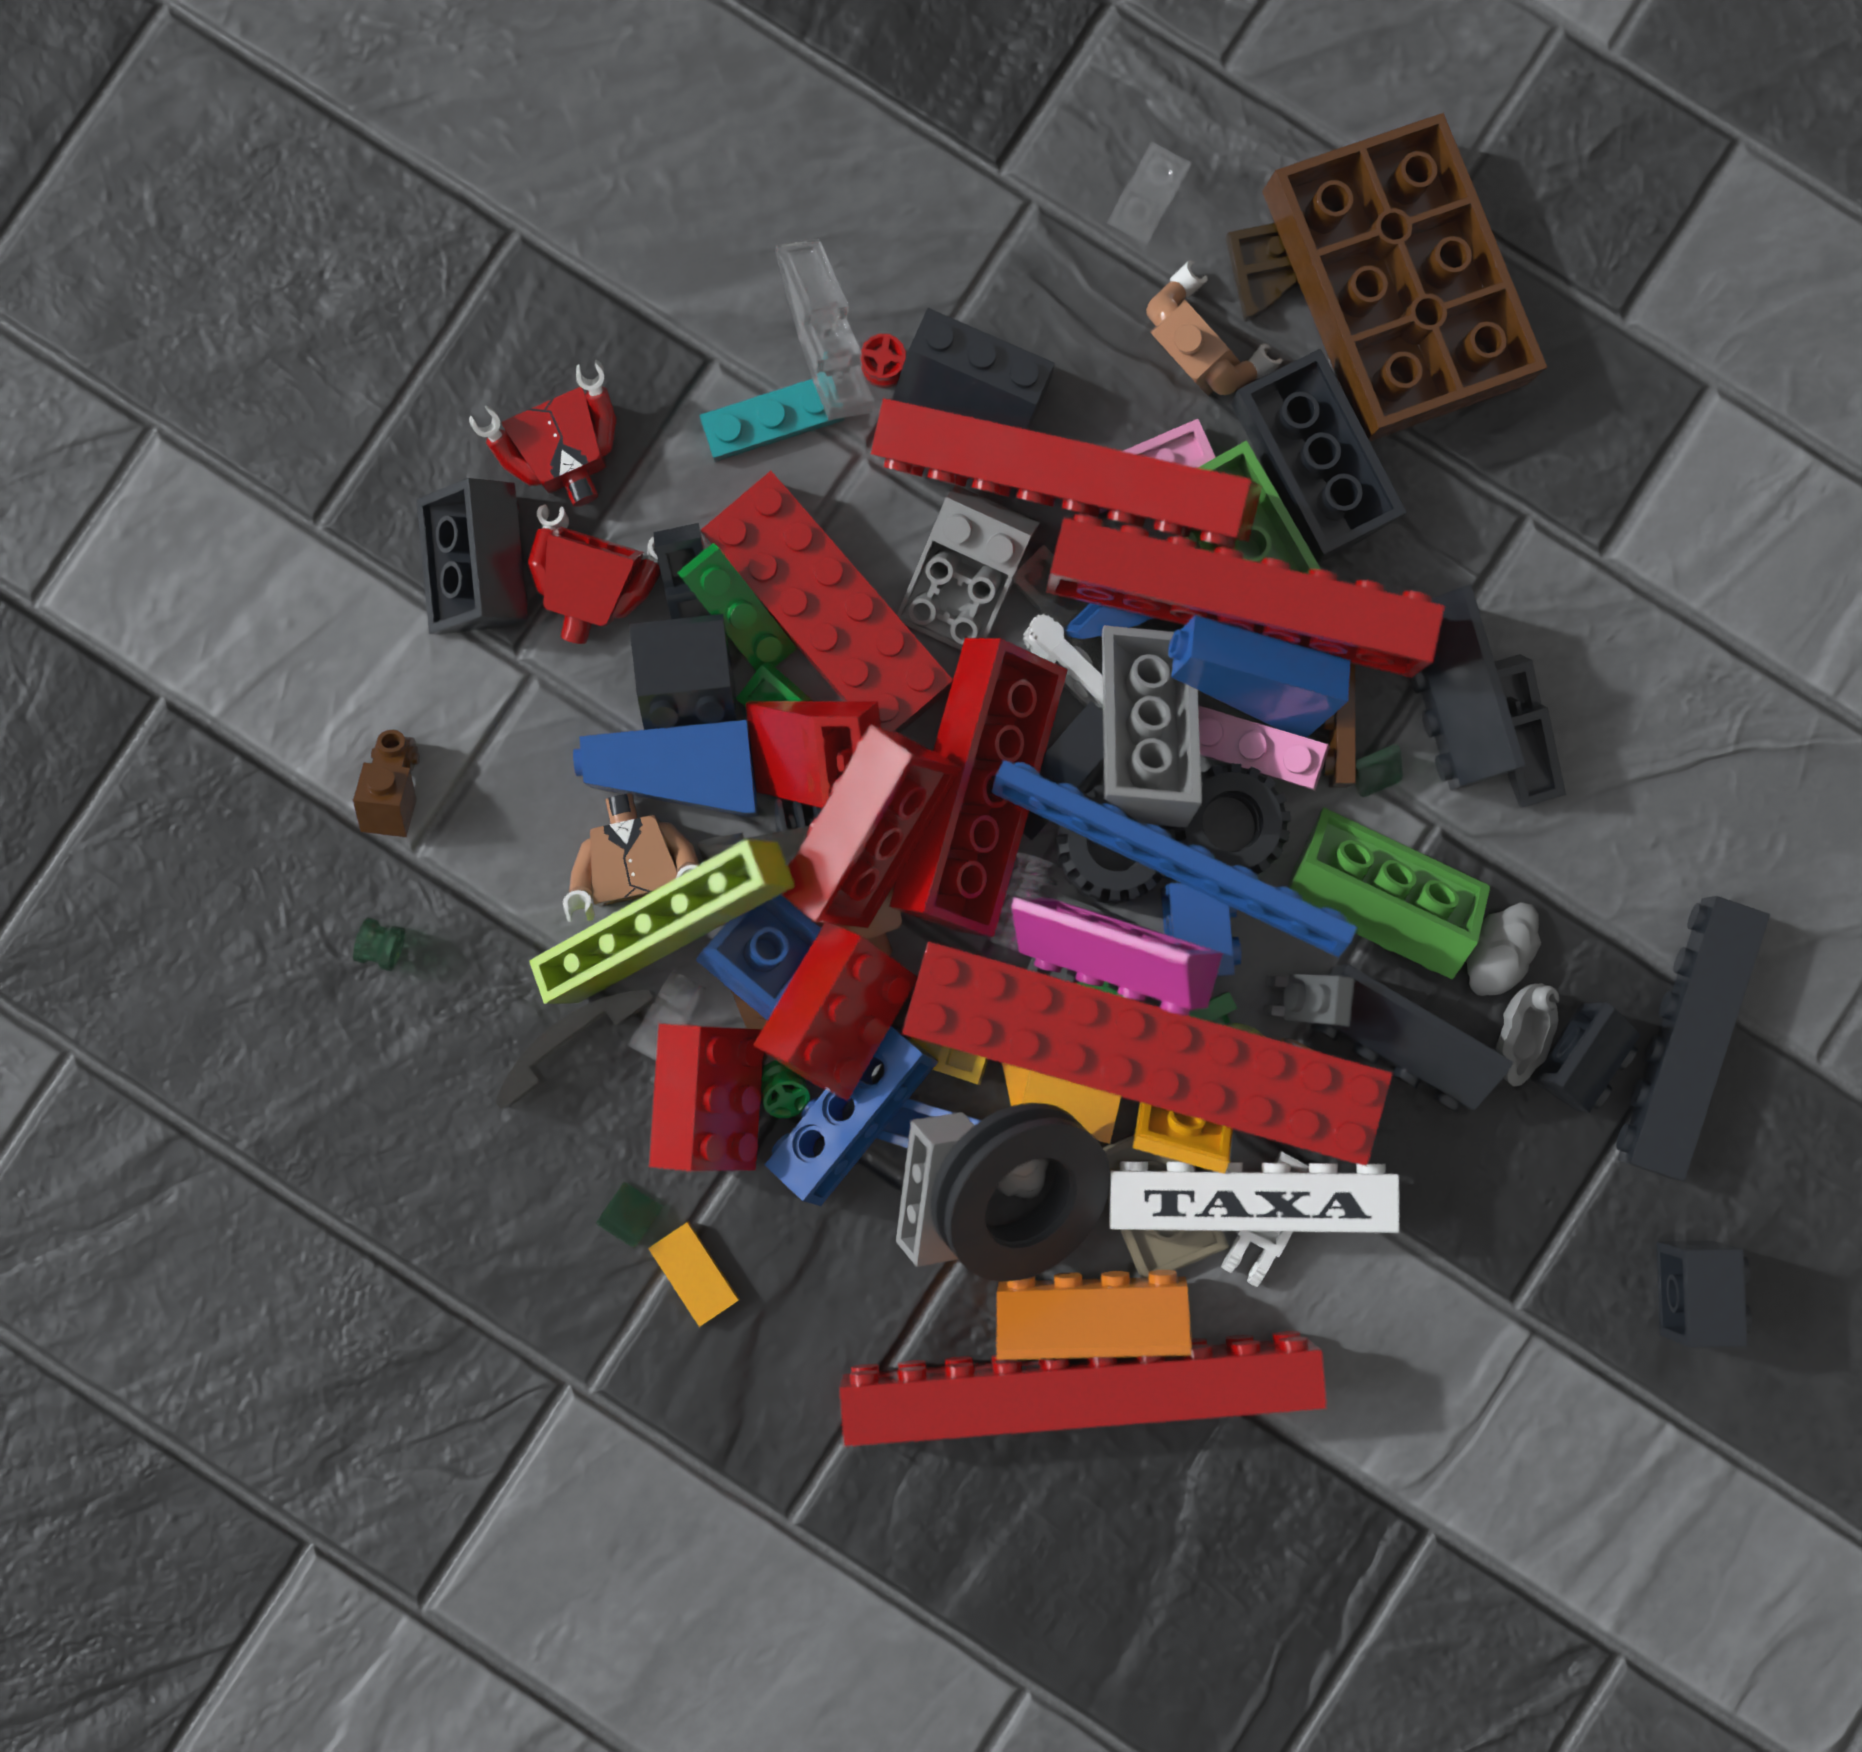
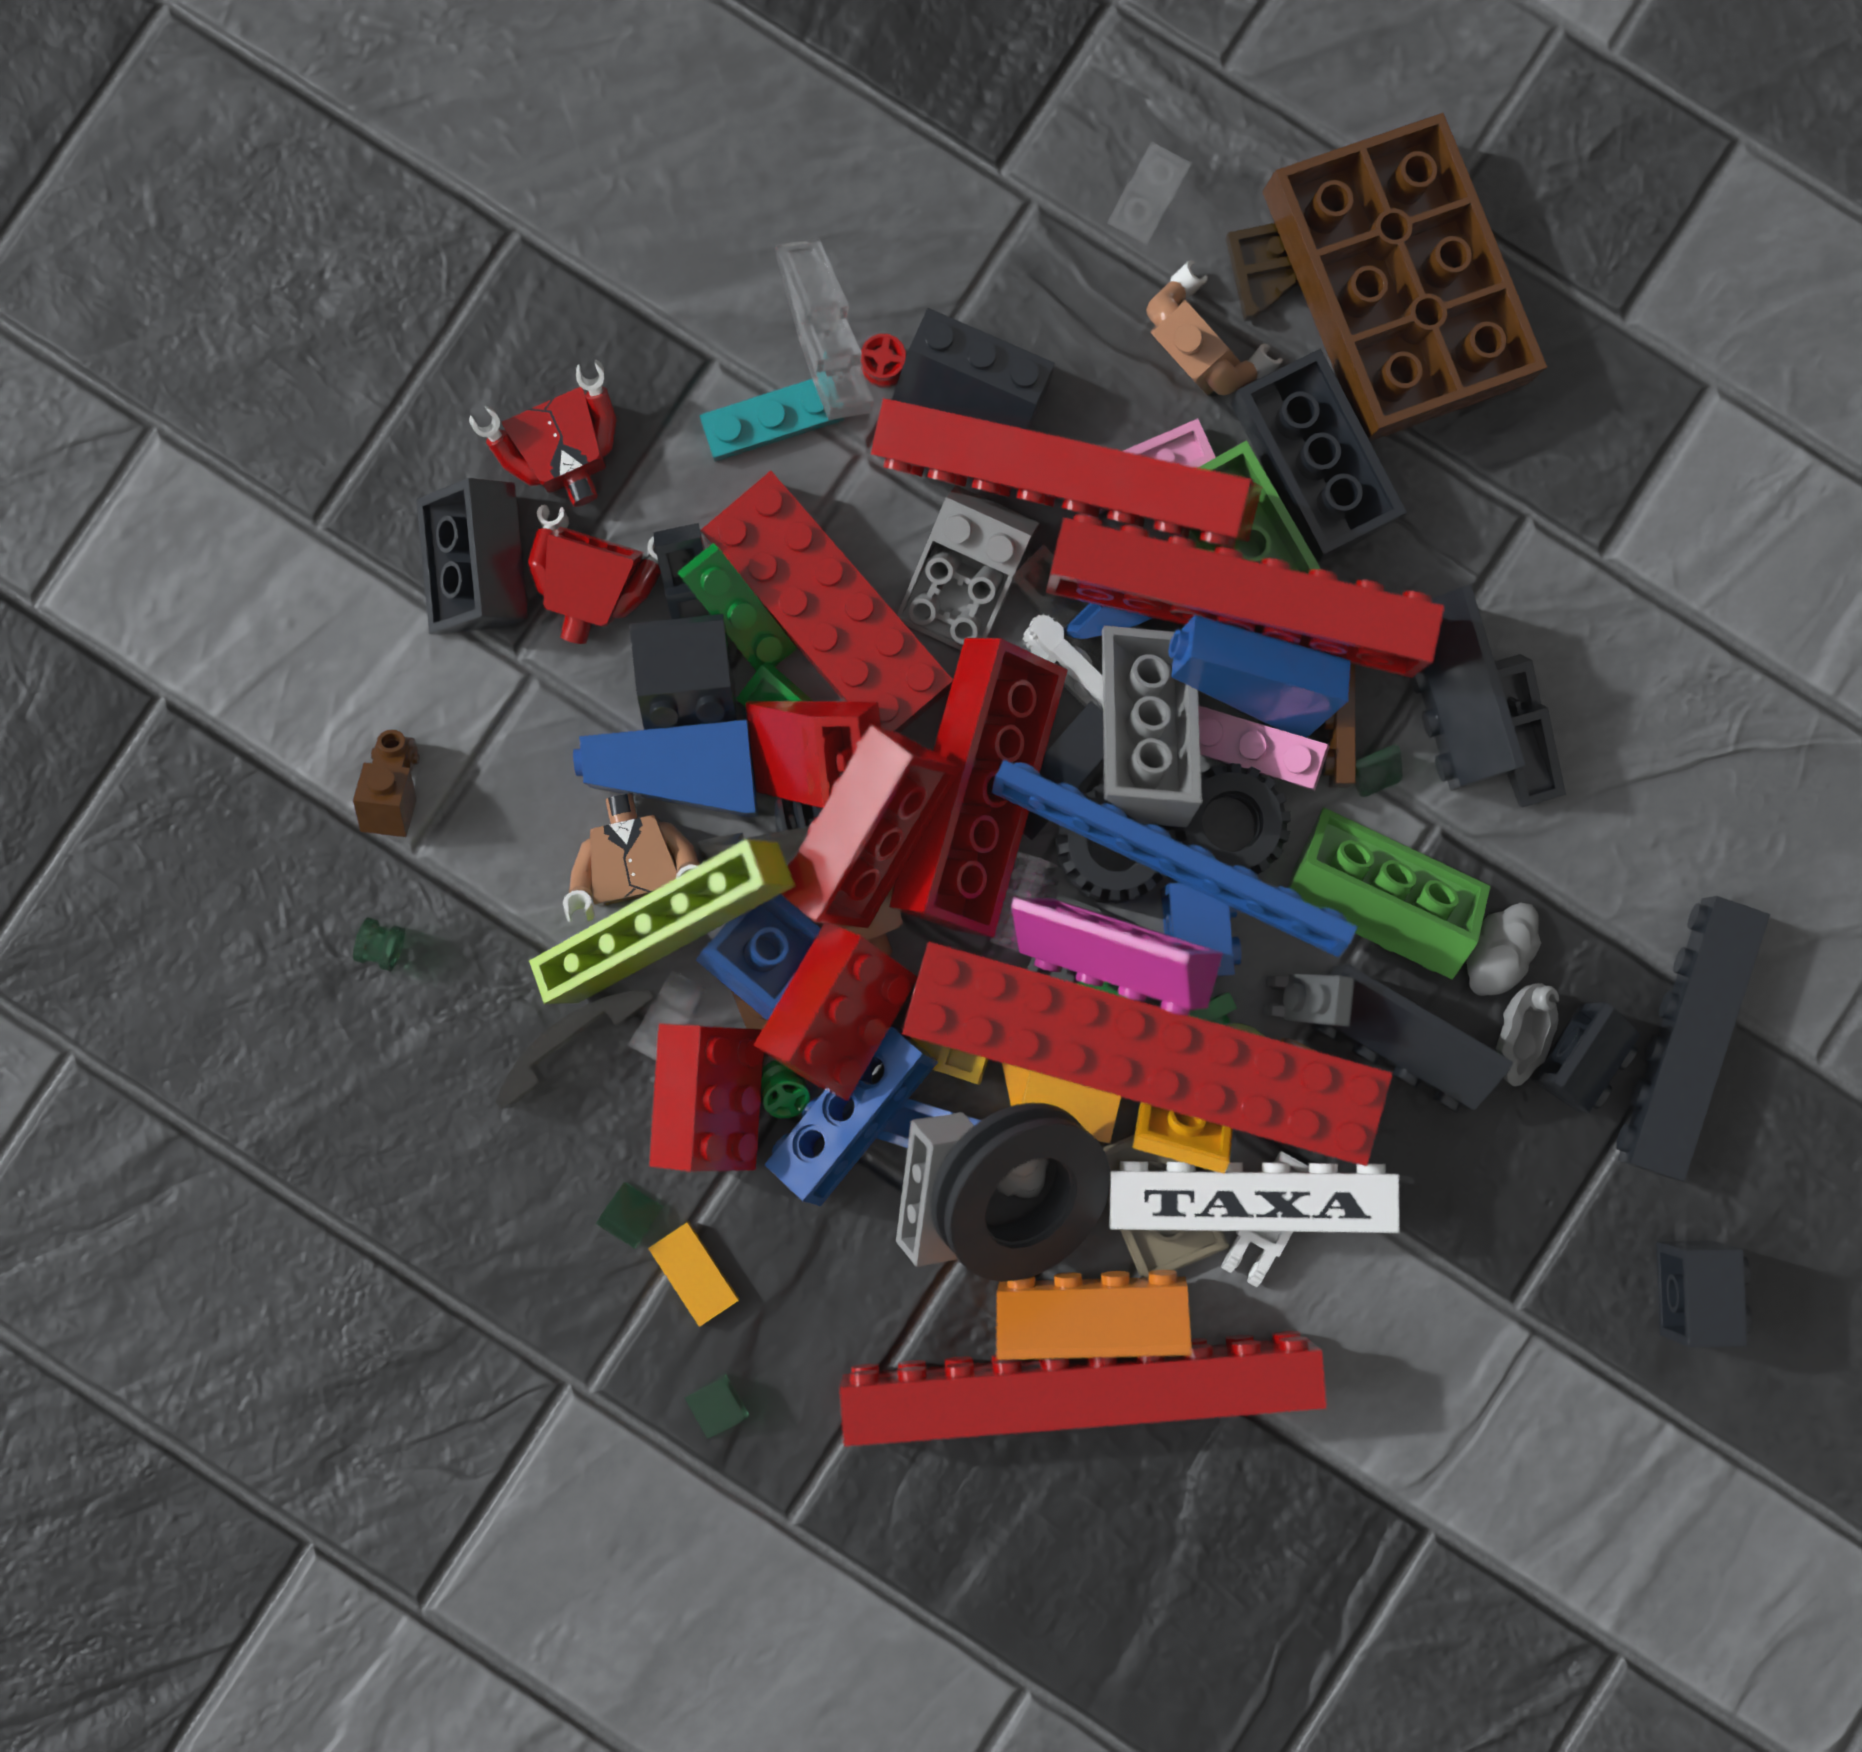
(717, 1406): none -> clear green slope

